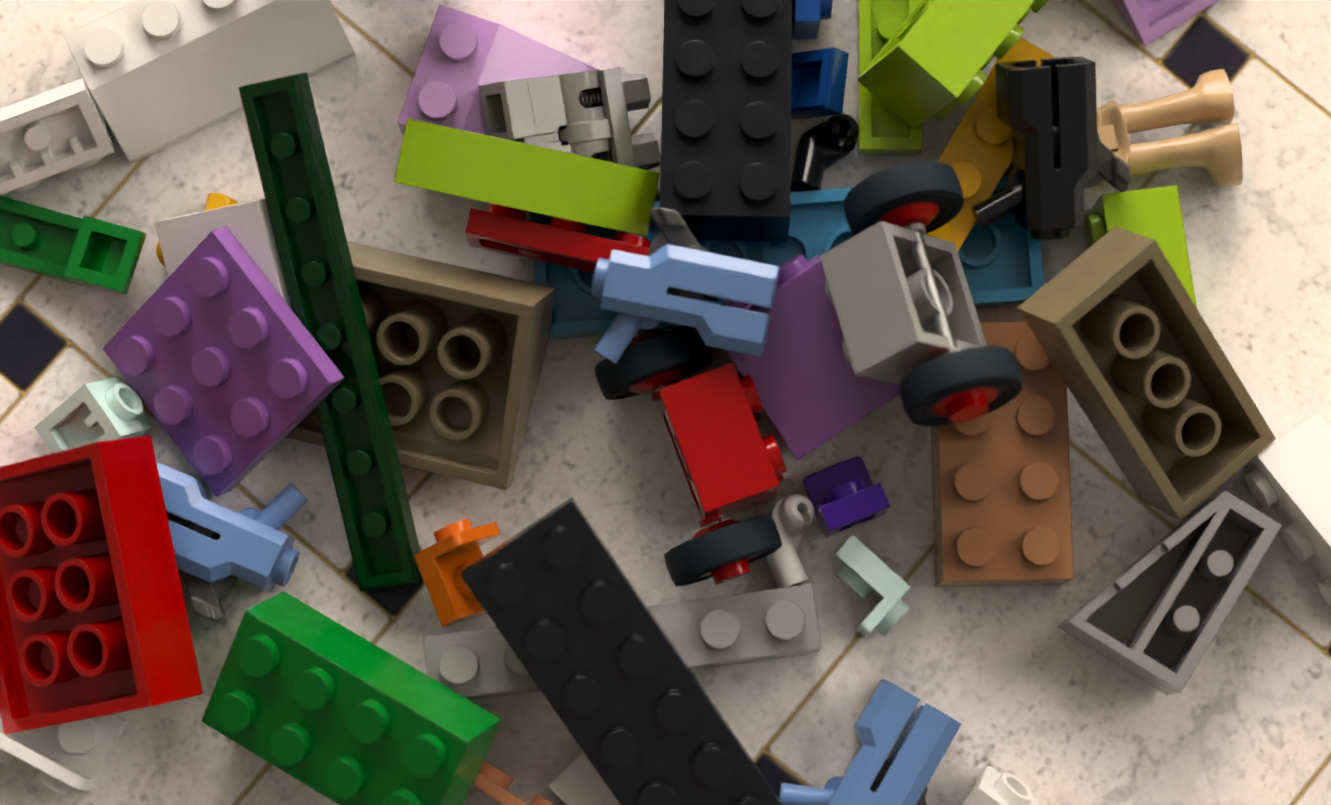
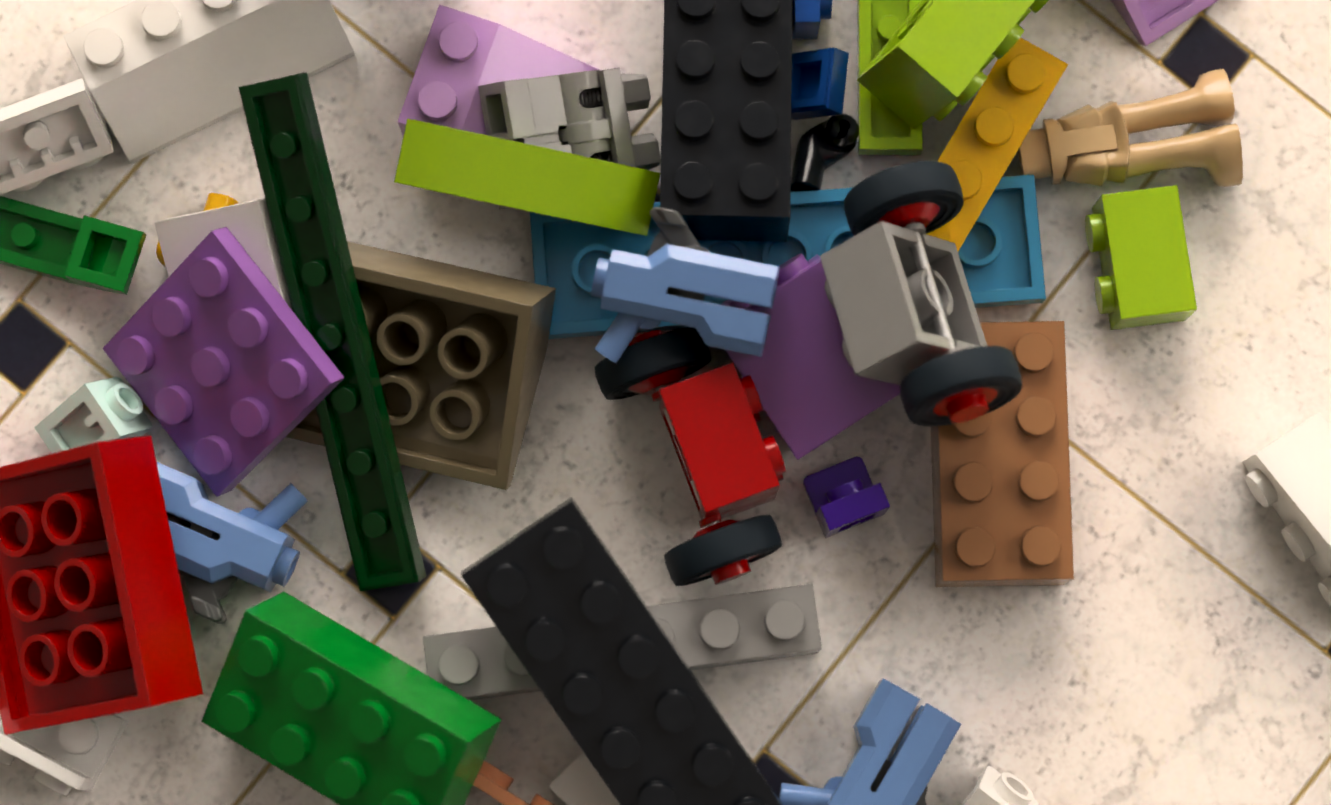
(442, 568): orange bracket -> none
(560, 244): red plate -> none
(792, 519): white arm -> none
(866, 574): light aqua bracket -> none
(1053, 146): black piece -> none
(1147, 371): dark tan brick -> none
(1176, 595): light grey wedge -> none

